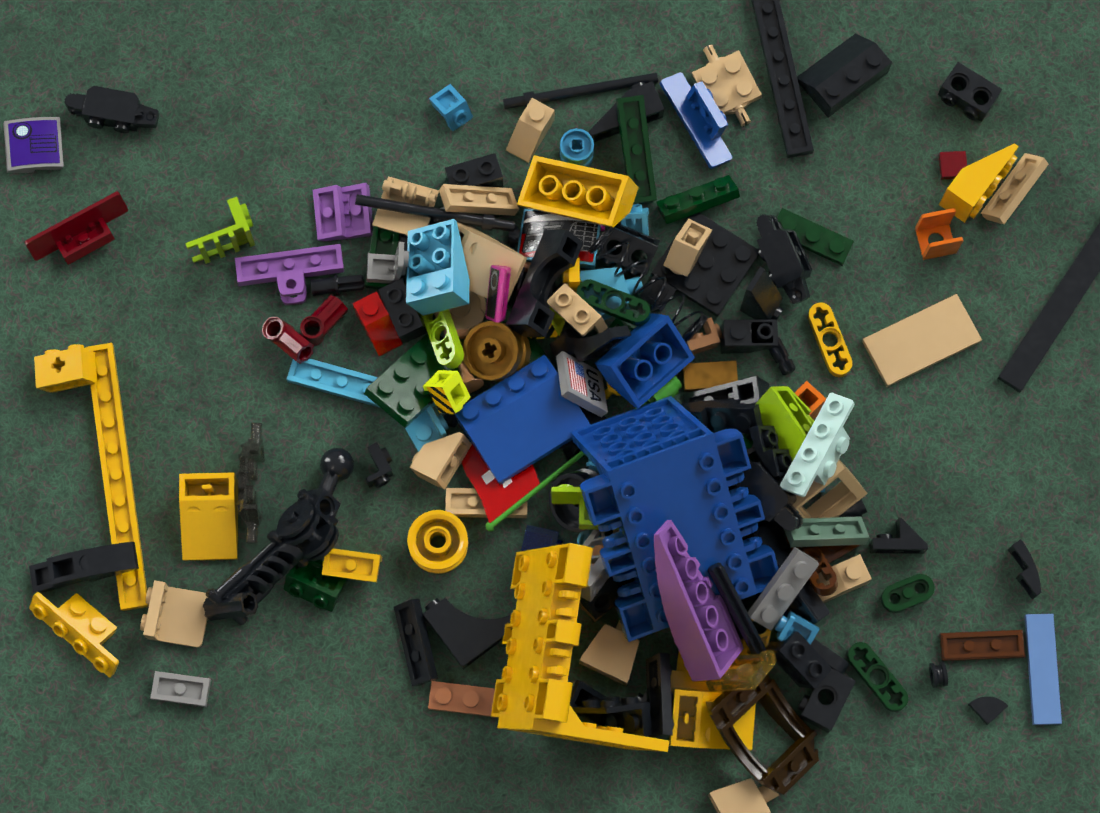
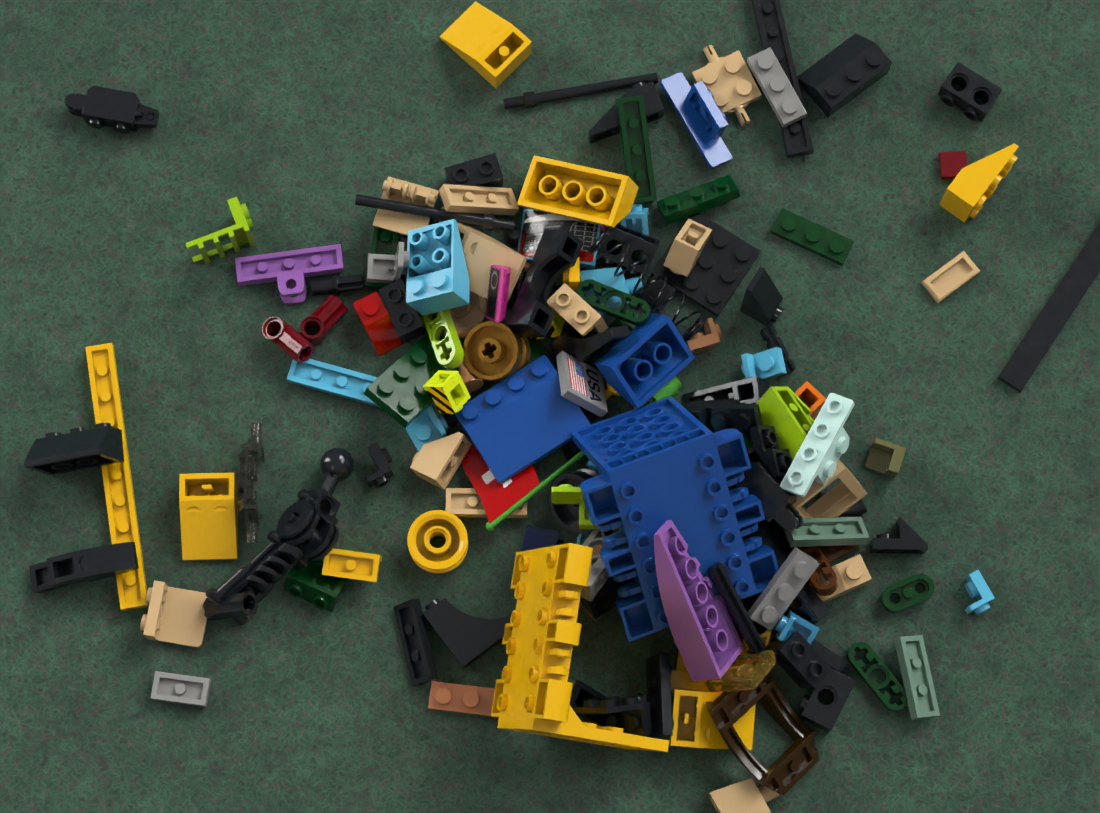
(33, 144): slope -> none
(65, 369): yellow brick -> none
(76, 450): none -> black slope
(80, 232): dark red bracket -> none
(81, 627): yellow bracket -> none
(339, 216): medium lavender slope -> none
(451, 107): dark azure bracket -> none
(488, 43): none -> yellow slope
(530, 130): tan slope -> none
(577, 147): dark azure wheel -> none
(611, 654): tan torso -> none
(708, 374): pearl gold tile -> none
(748, 335): black slope -> none
(764, 364): none -> medium azure bracket
(776, 87): none -> light grey plate
(784, 258): black hinge -> none
(830, 319): yellow beam -> none
(885, 457): none -> olive panel
(917, 677): none -> sand green plate
(921, 340): tan tile -> none
(938, 223): orange piece -> none
(938, 674): black bush -> none
(950, 277): none -> tan tile
(978, 588): none -> medium azure bracket
(982, 645): reddish brown tile -> none
(988, 708): black tile -> none
(1014, 188): tan plate -> none
(1029, 577): black slope -> none
(1043, 669): medium blue tile -> none

